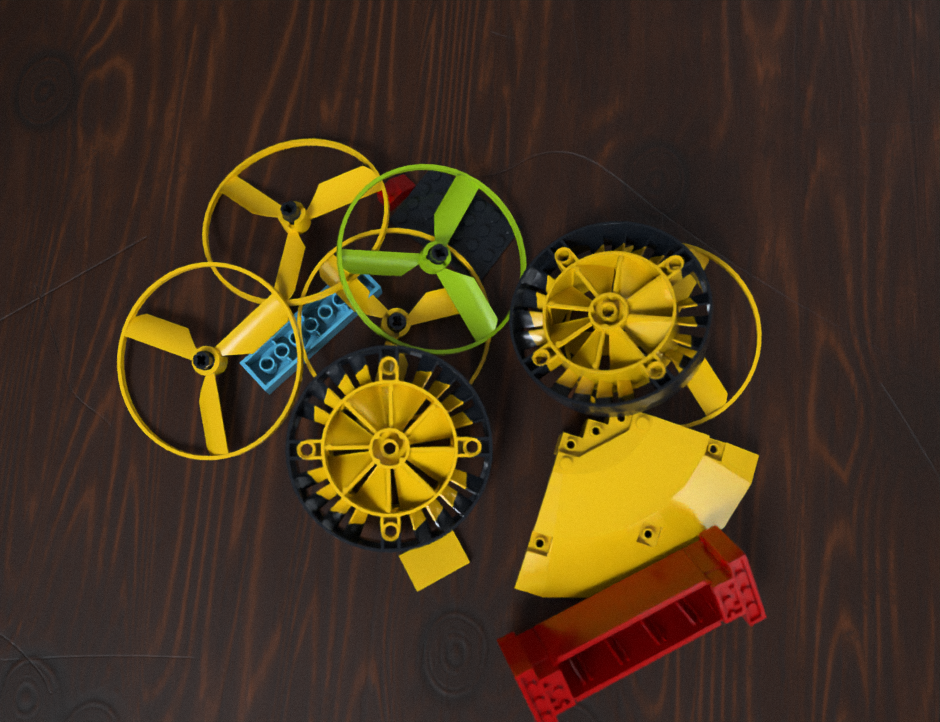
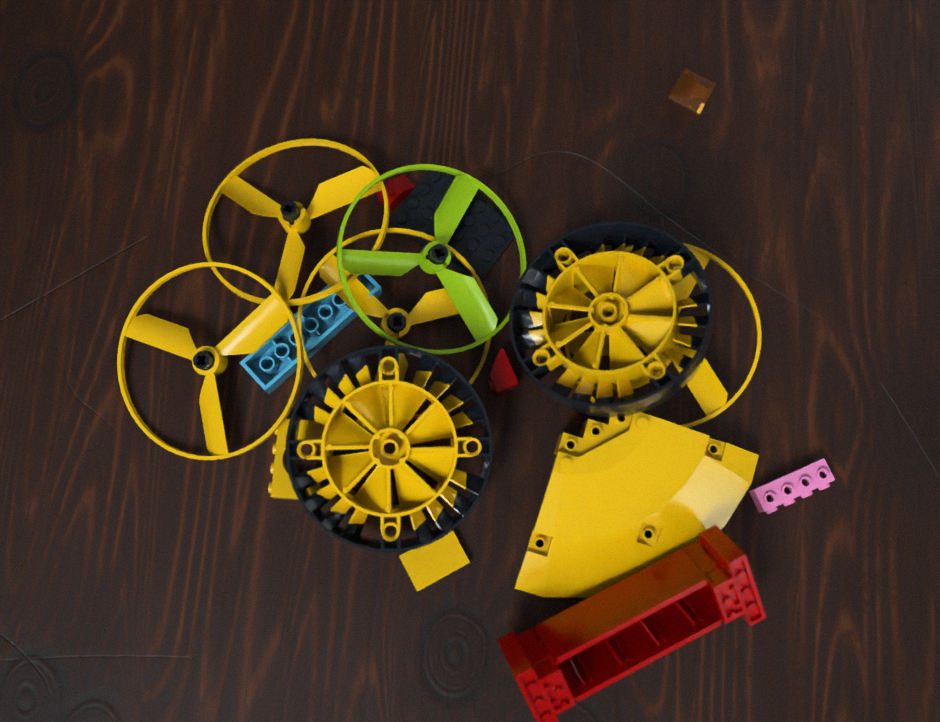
(281, 485): none -> yellow arch
(502, 375): none -> red slope
(692, 90): none -> clear orange slope
(792, 485): none -> bright pink brick

